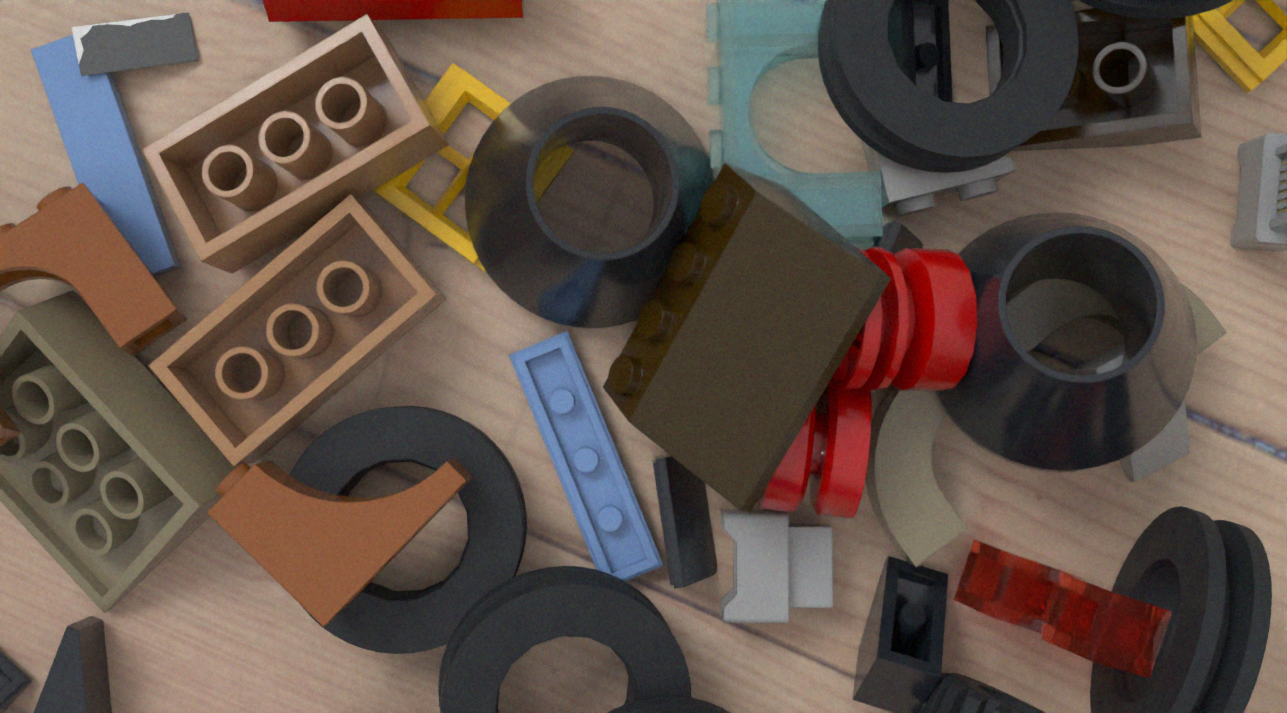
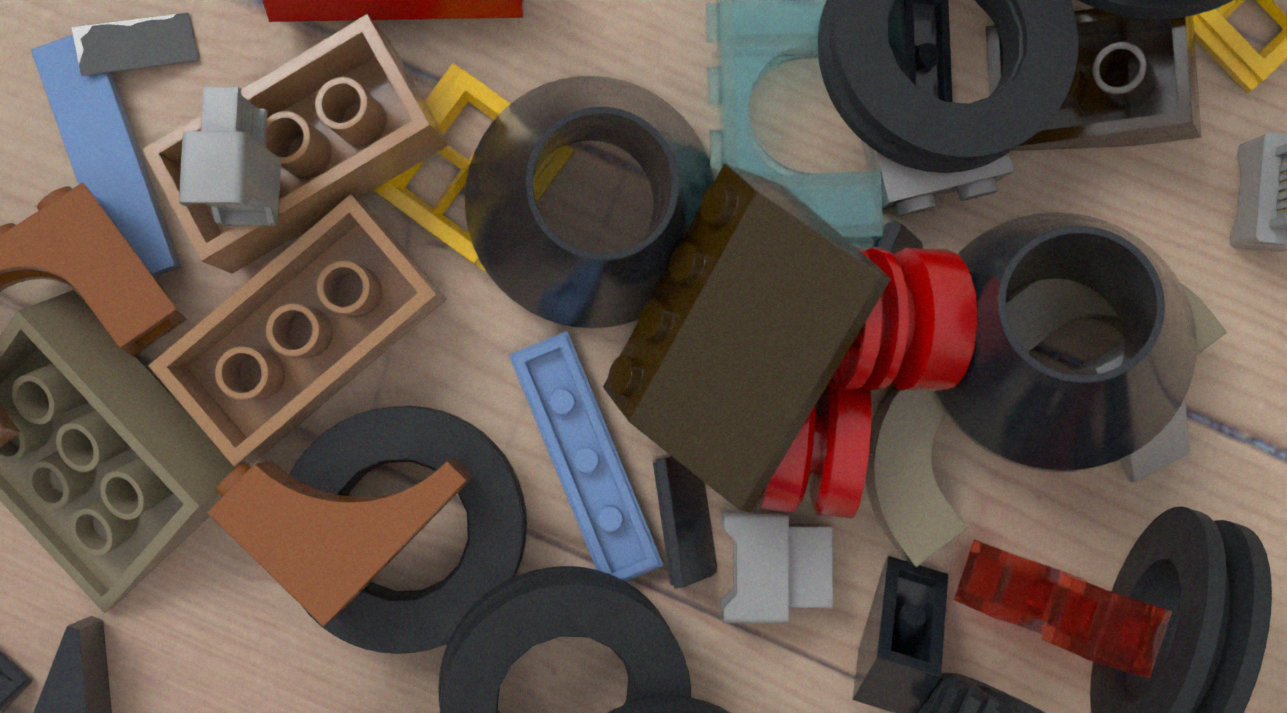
(229, 162): none -> light grey piece

